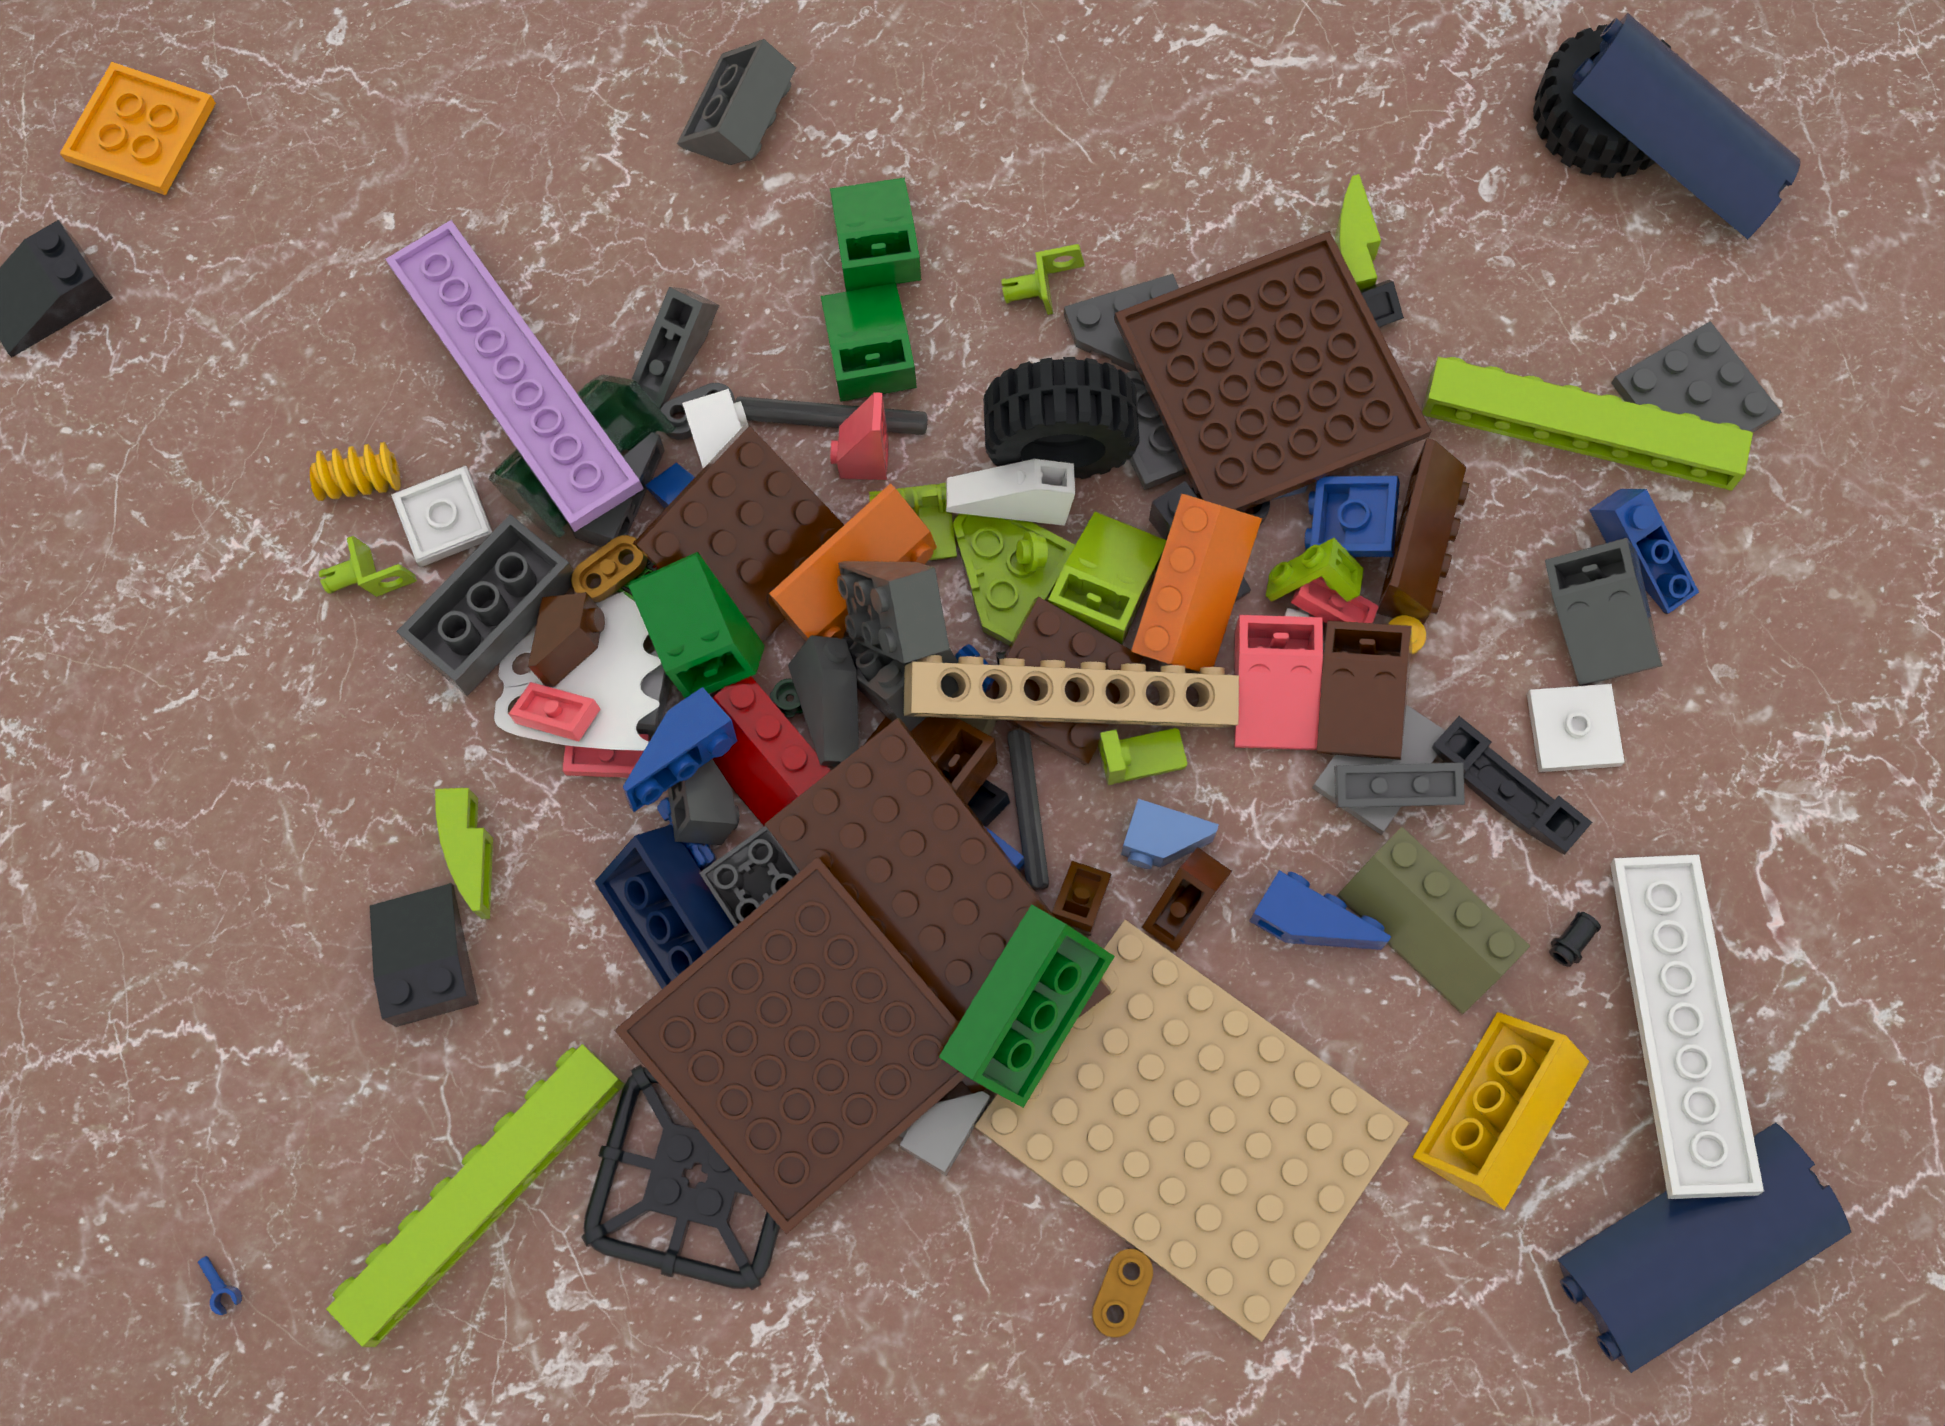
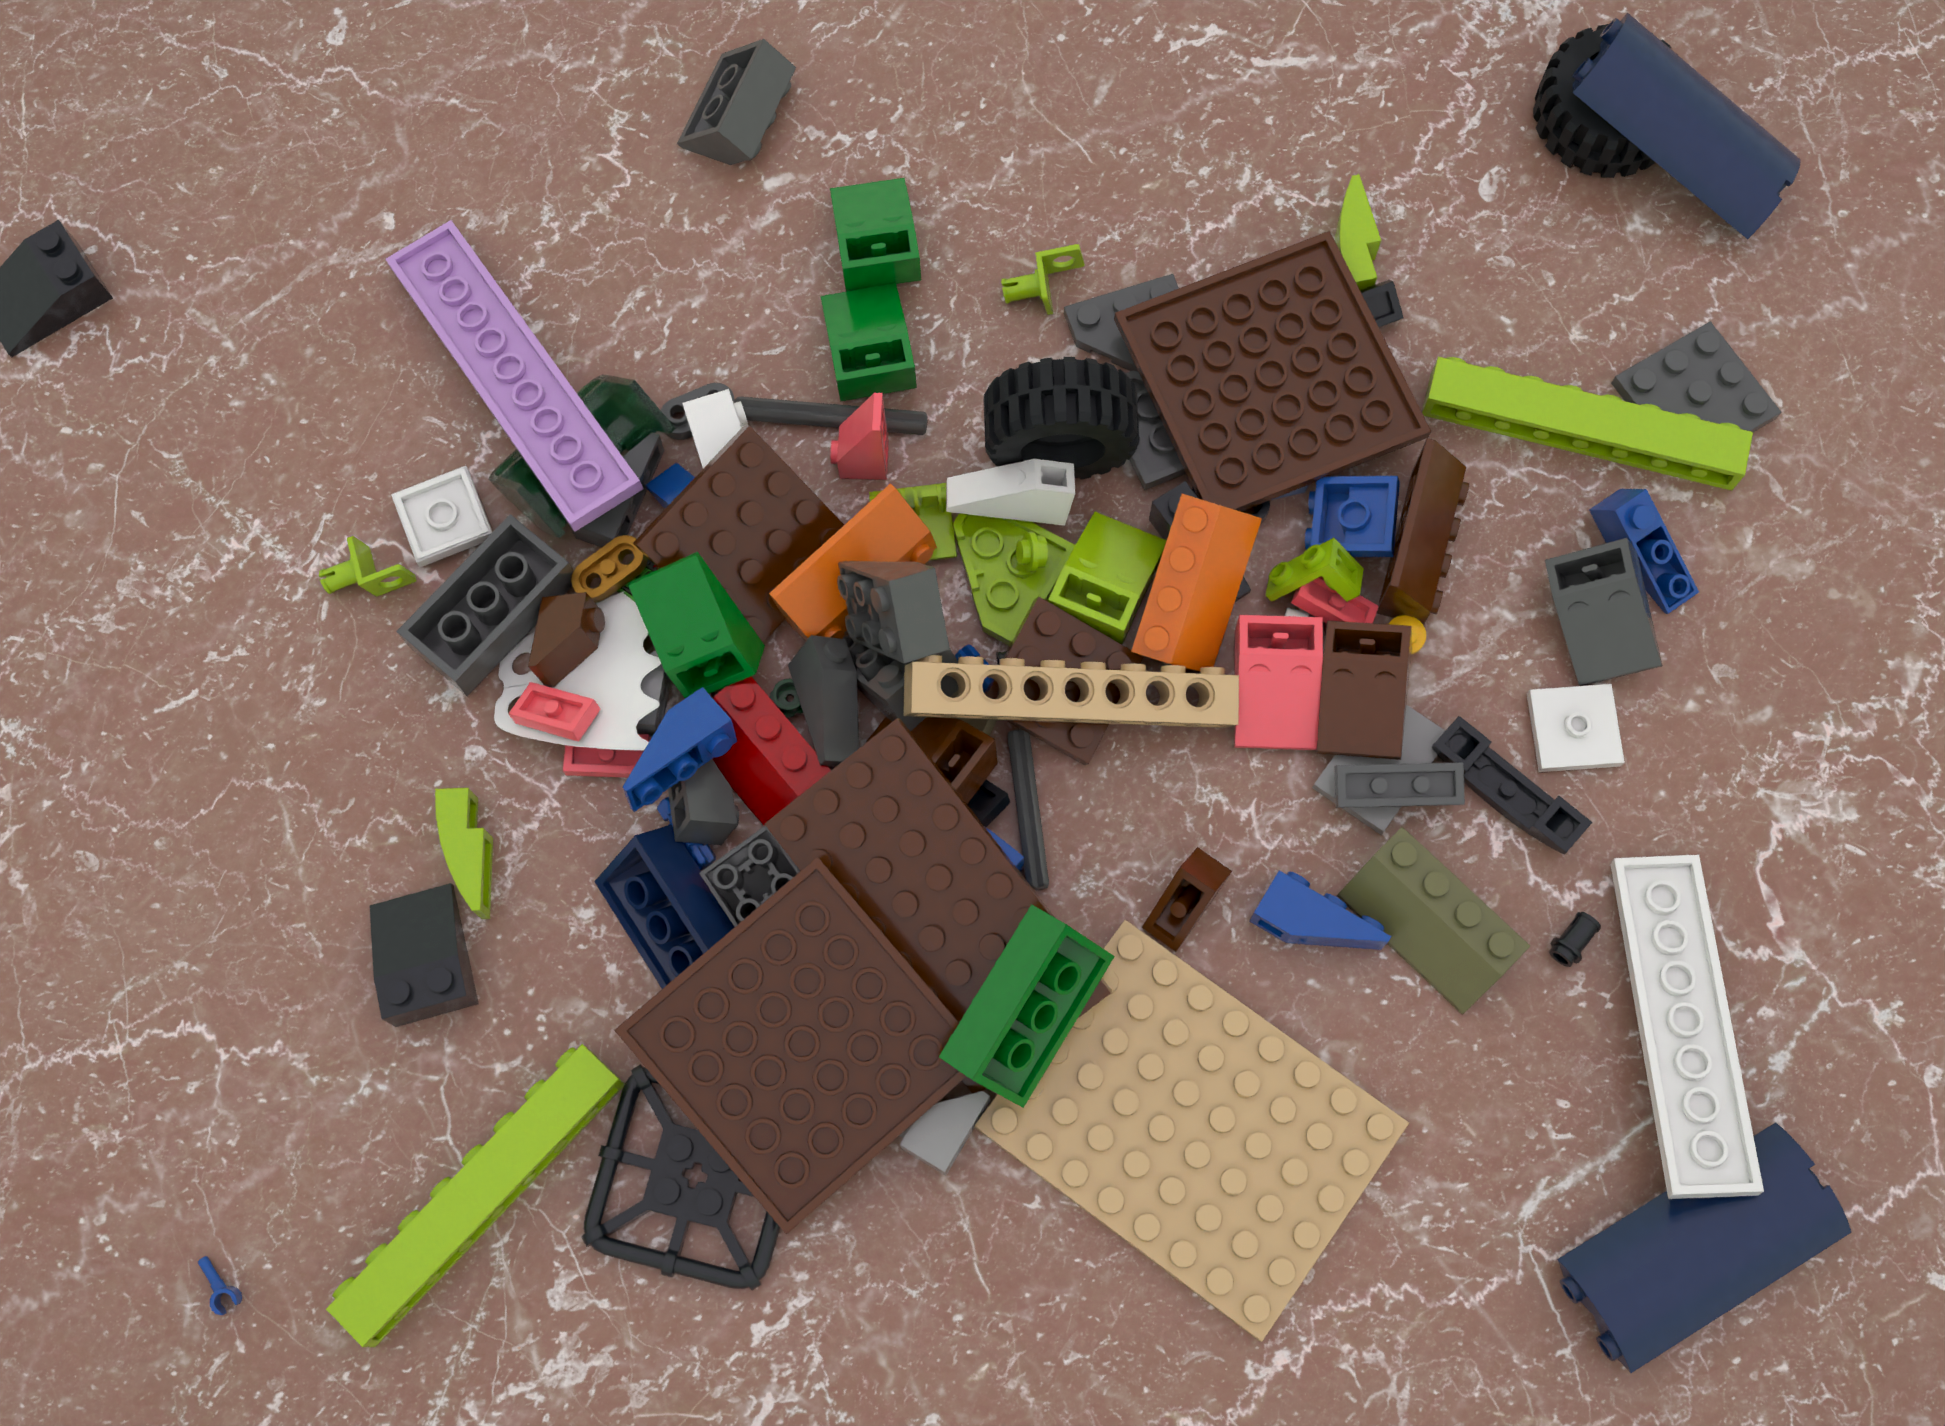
(138, 128): light orange plate -> none
(354, 473): yellow piece -> none
(673, 342): dark grey slope -> none
(1081, 897): reddish brown slope -> none
(1122, 1292): pearl gold plate -> none
(1141, 755): lime bracket -> none
(1164, 835): medium blue slope -> none
(1502, 1109): yellow slope -> none

